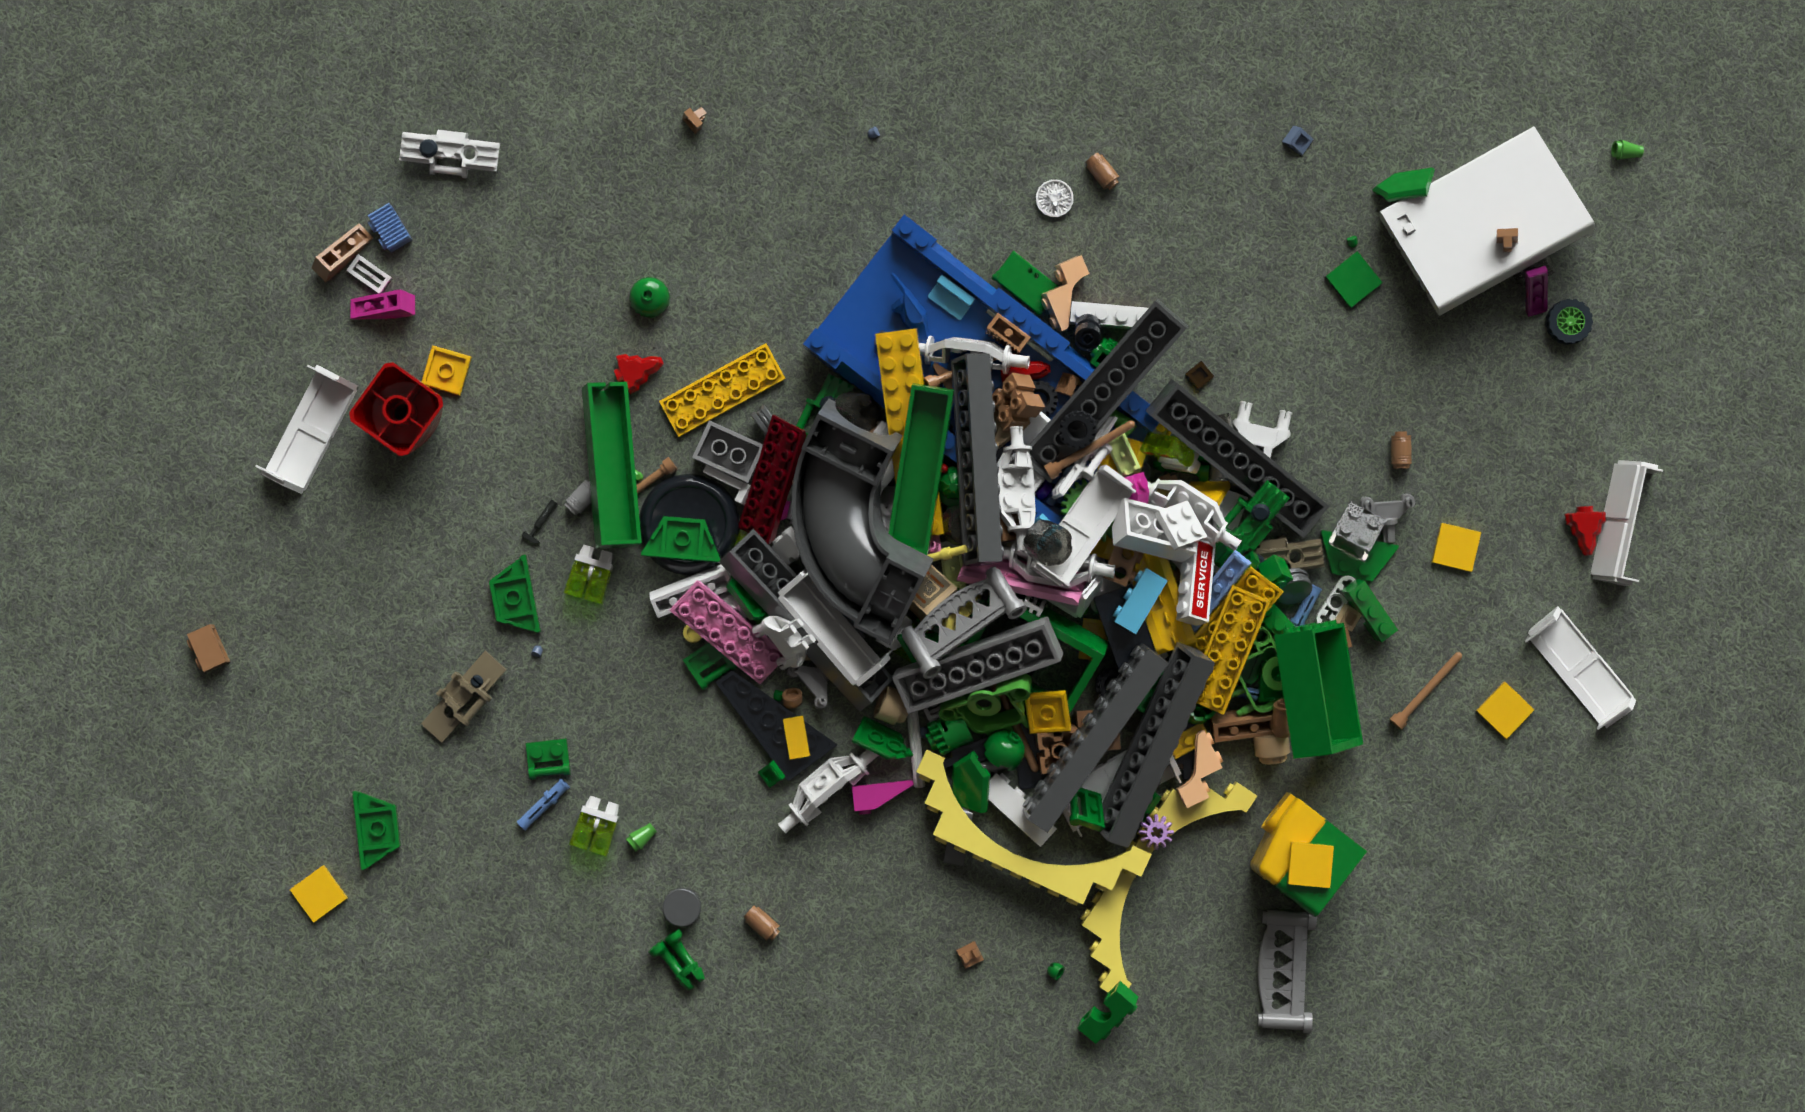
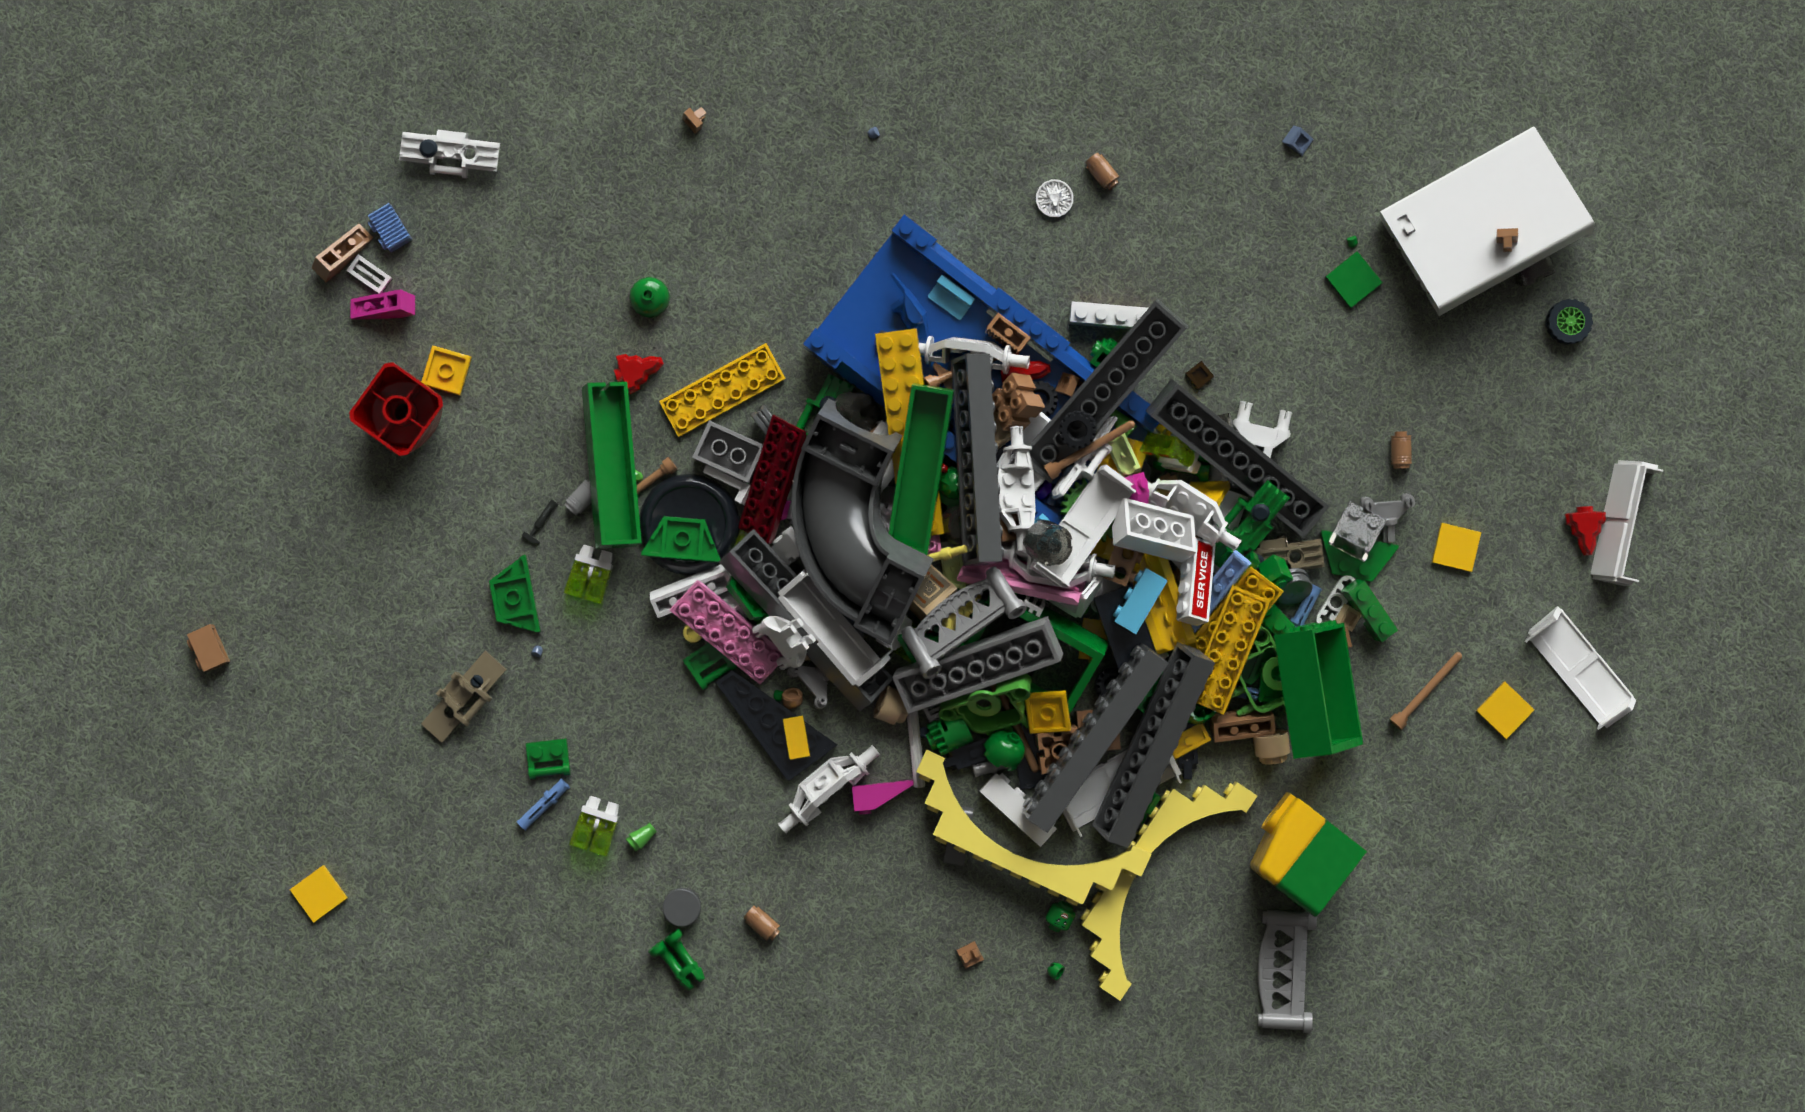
(310, 430): white piece -> none
(376, 828): green wing -> none
(771, 774): green tile -> none
(880, 740): green tile -> none
(971, 783): green tile -> none
(1023, 282): green door -> none
(1059, 299): light nougat arch -> none
(1060, 916): none -> green head
(1087, 332): black wheel -> none
(1091, 807): green plate -> none
(1098, 1024): green arch -> none
(1152, 838): lavender gear -> none
(1180, 525): white plate -> none
(1205, 762): light nougat arch -> none
(1279, 720): medium nougat head -> none
(1310, 864): yellow tile -> none
(1405, 185): green tile -> none
(1536, 291): magenta tile -> none
(1625, 150): bright green cone -> none

